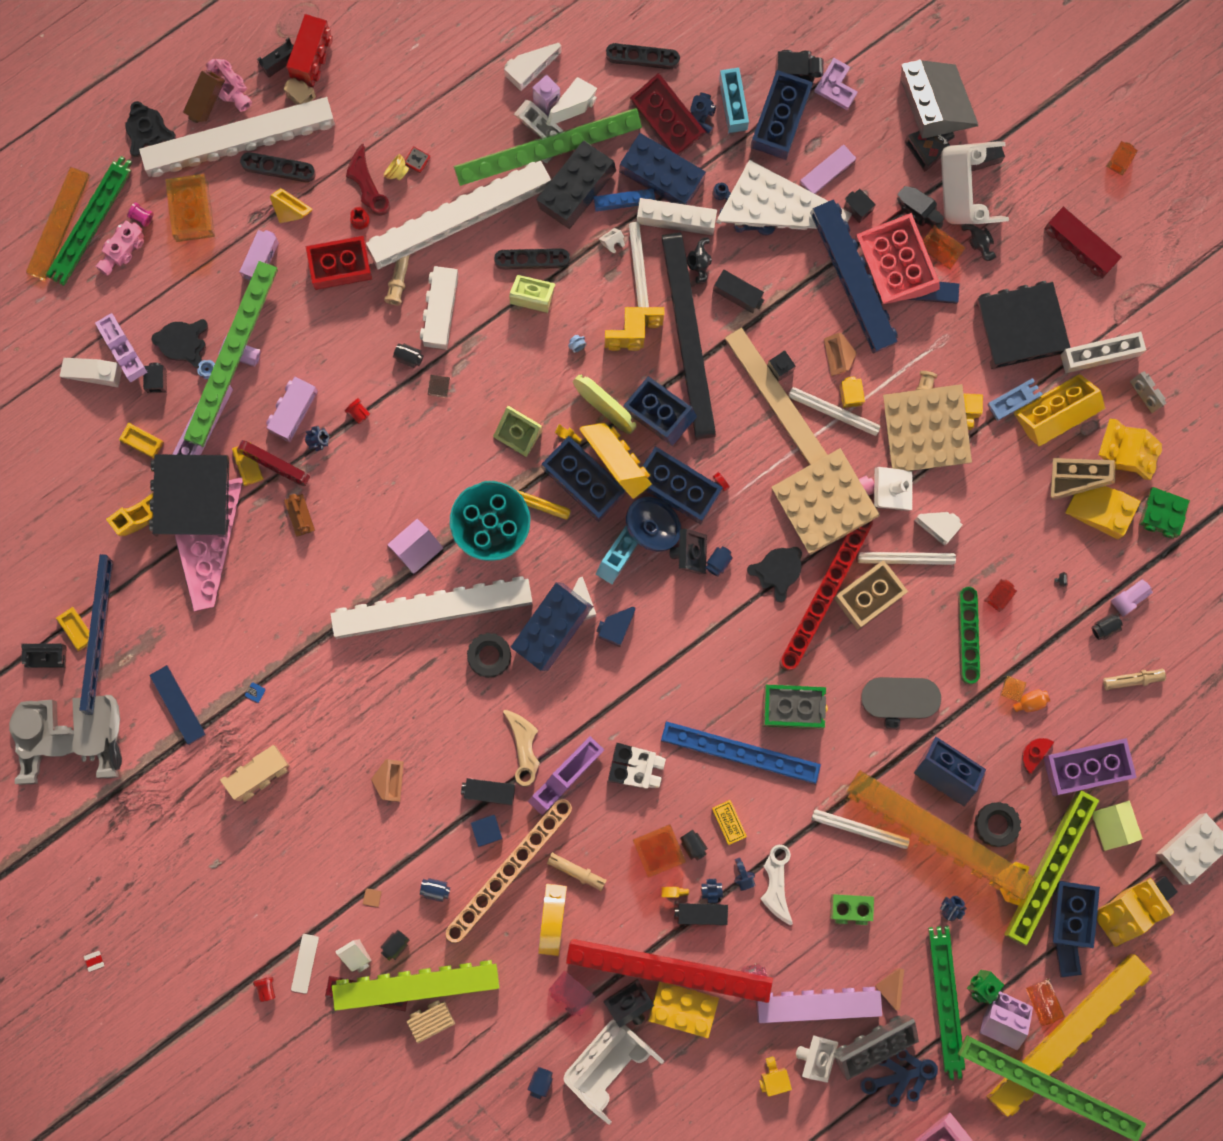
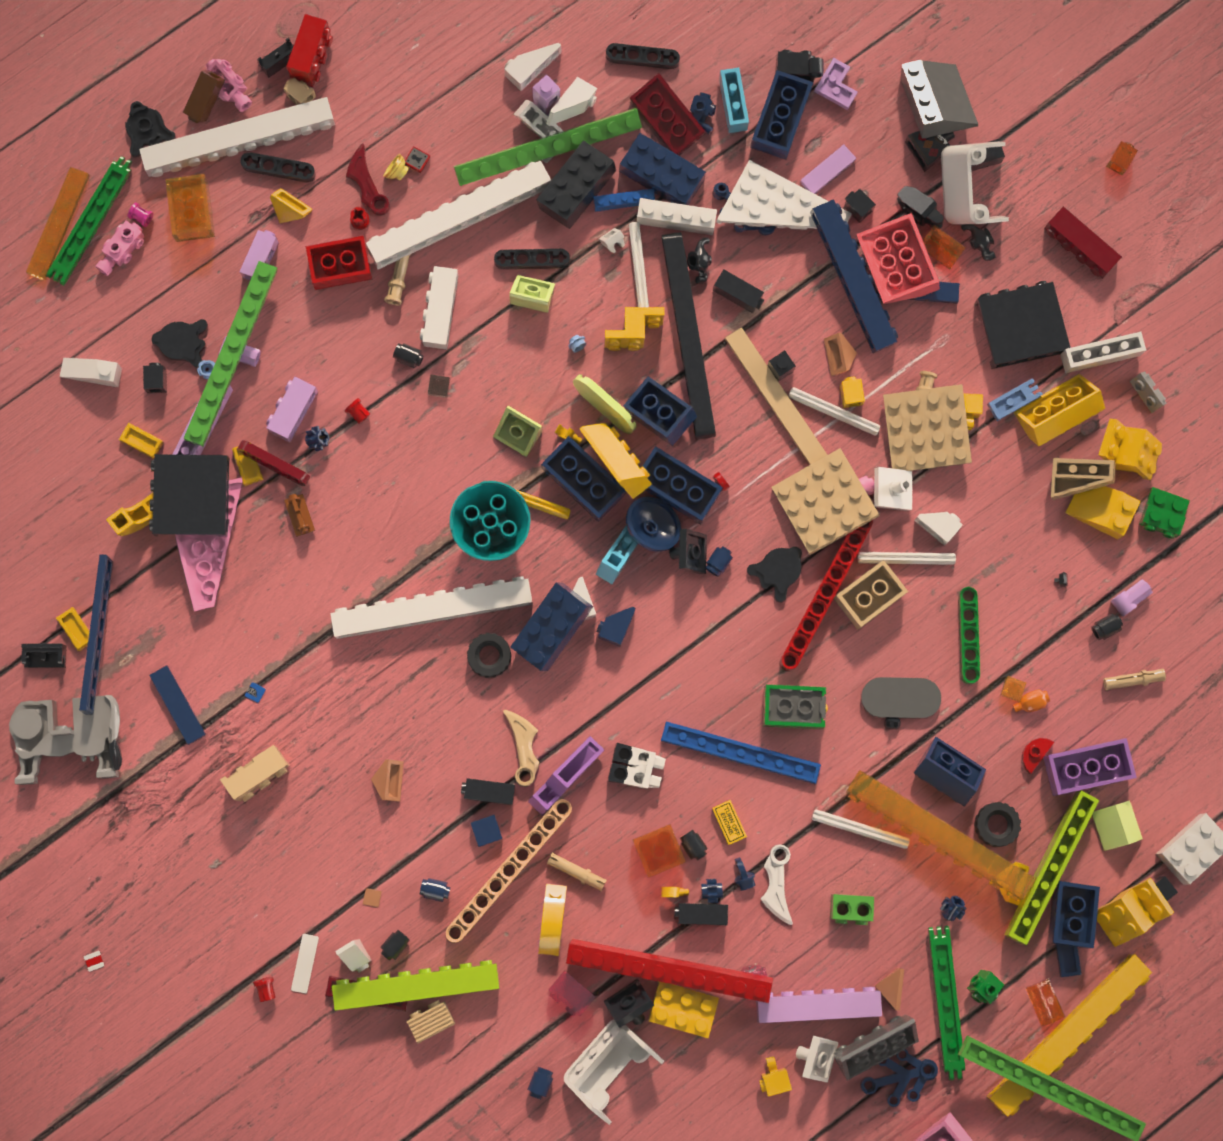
(121, 347): lavender slope -> none
(415, 546): lavender slope -> none
(1000, 594): clear red brick -> none
(1007, 1021): lavender slope -> none

